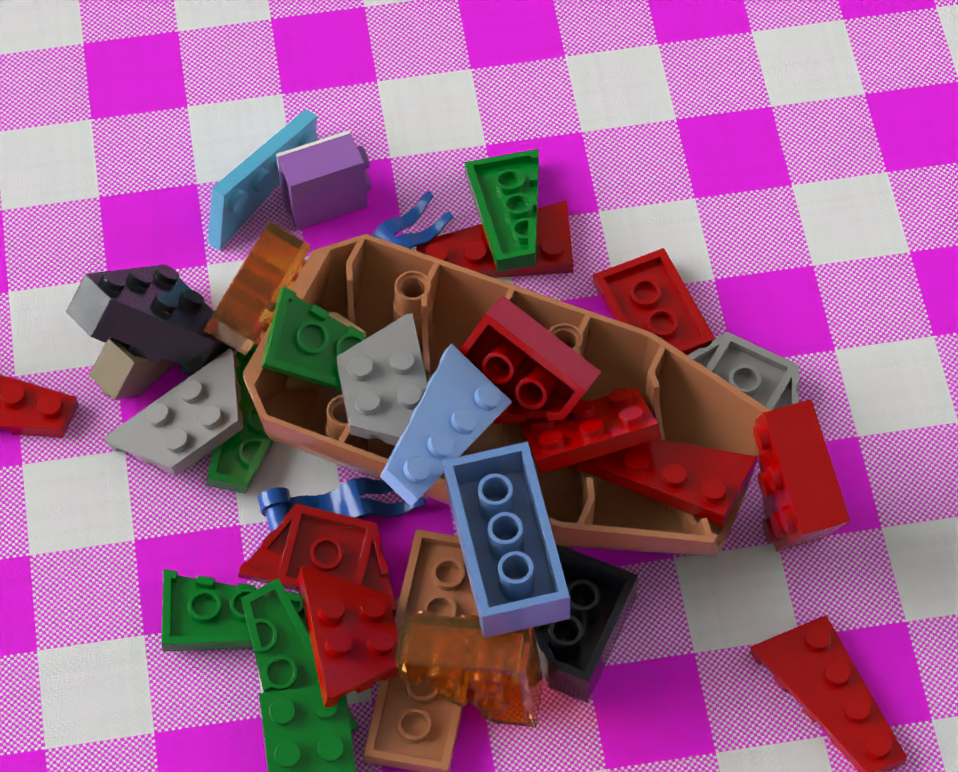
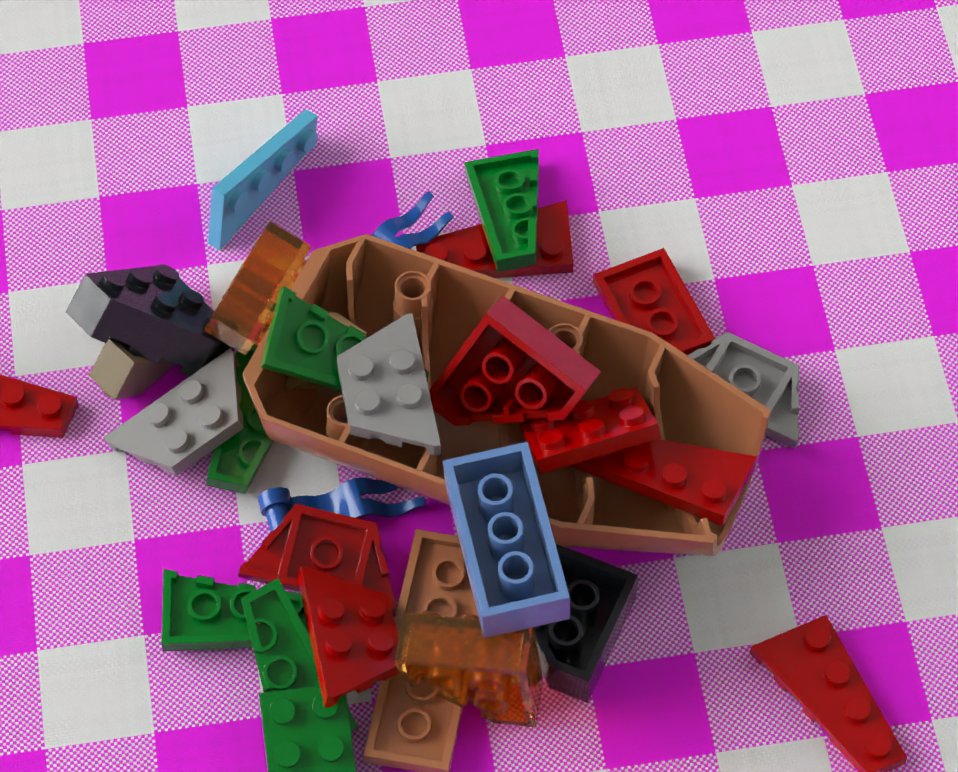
(323, 179): medium lavender piece -> none
(443, 425): light blue wing -> none
(796, 477): red brick -> none

